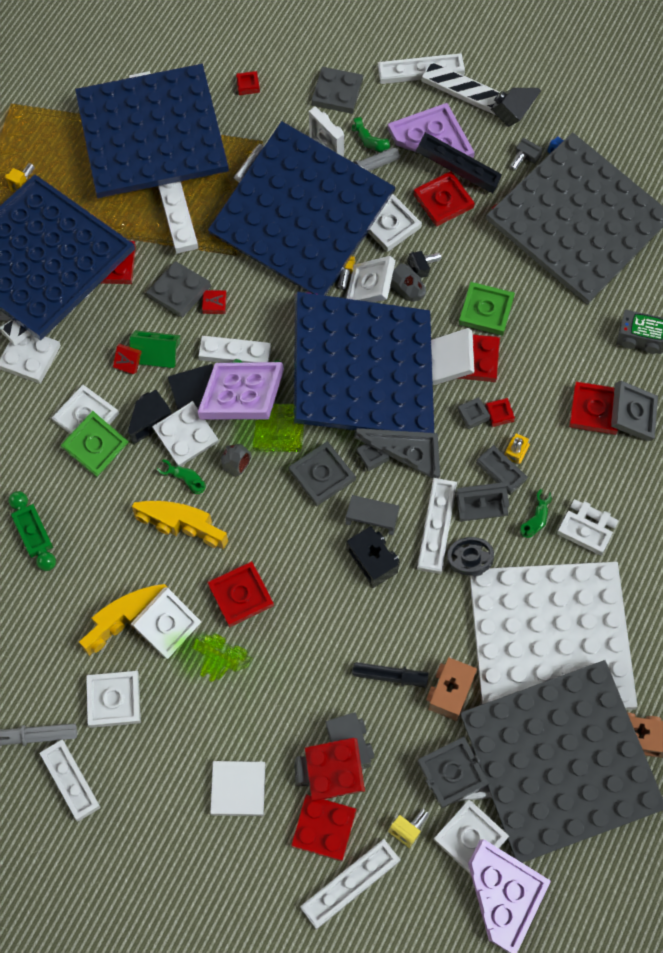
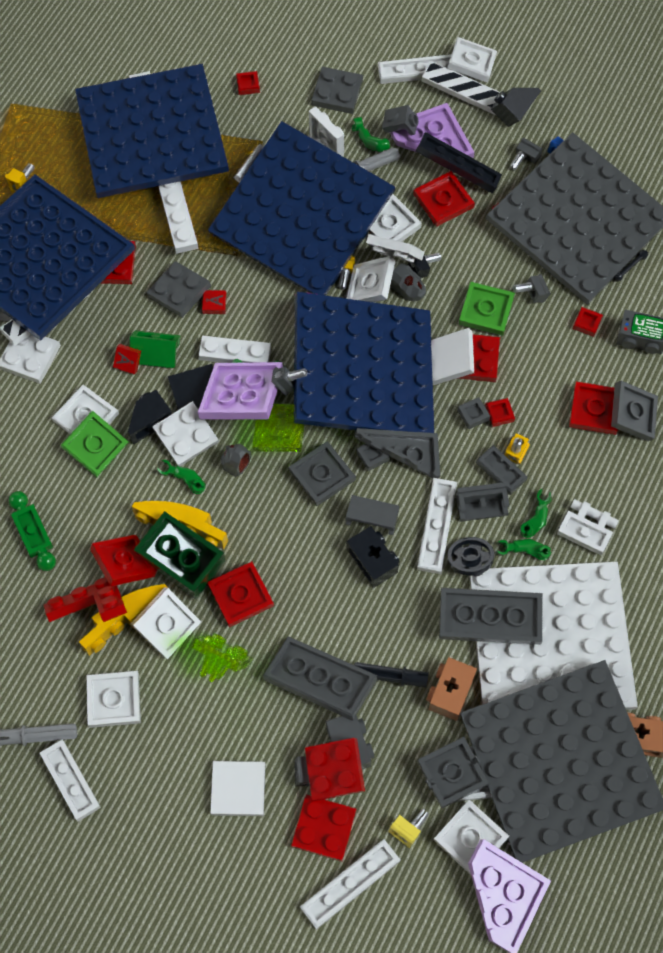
(101, 593): none -> red plate
(120, 561): none -> red plate
(180, 555): none -> dark green slope
(284, 379): none -> dark grey piece
(320, 678): none -> dark grey tile
(392, 247): none -> white plate
(399, 119): none -> dark grey bracket
(472, 59): none -> white tile
(491, 616): none -> dark grey plate
(528, 546): none -> green arm
(536, 287): none -> dark grey piece
(587, 321): none -> red tile
(643, 254): none -> black hinge

